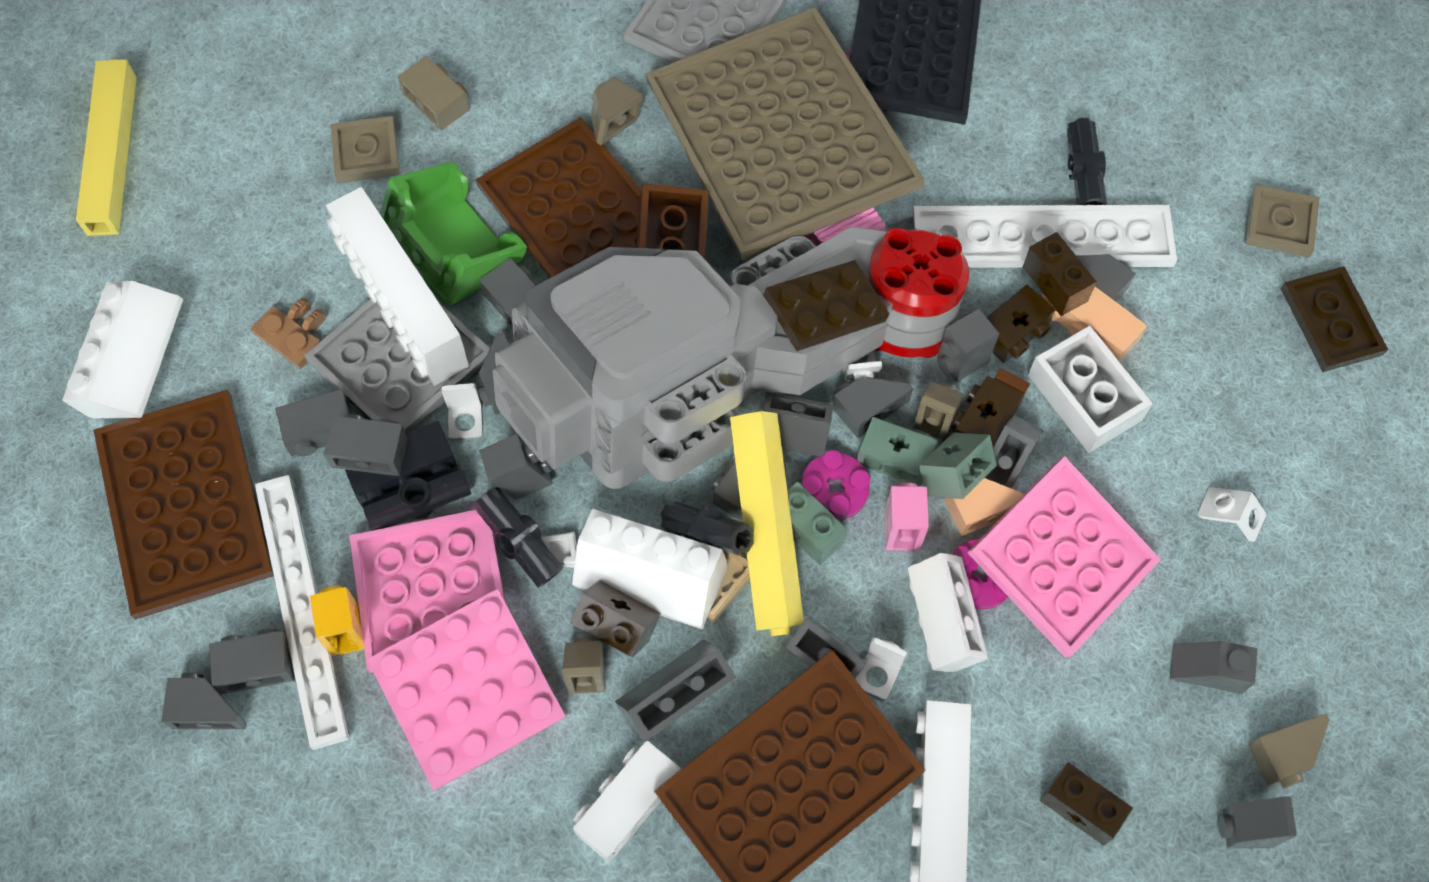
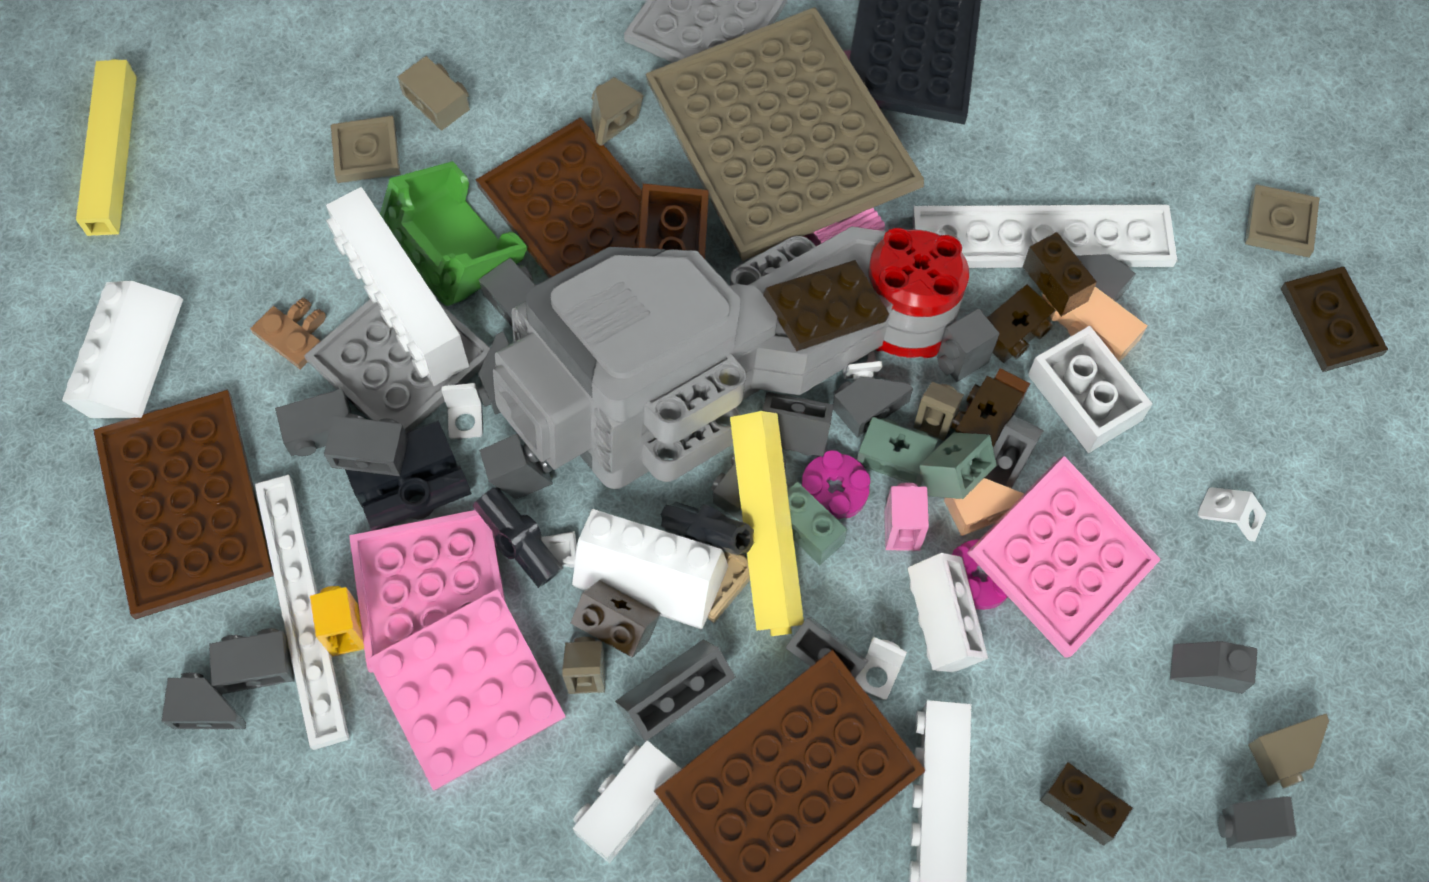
(1086, 162): black piece -> none

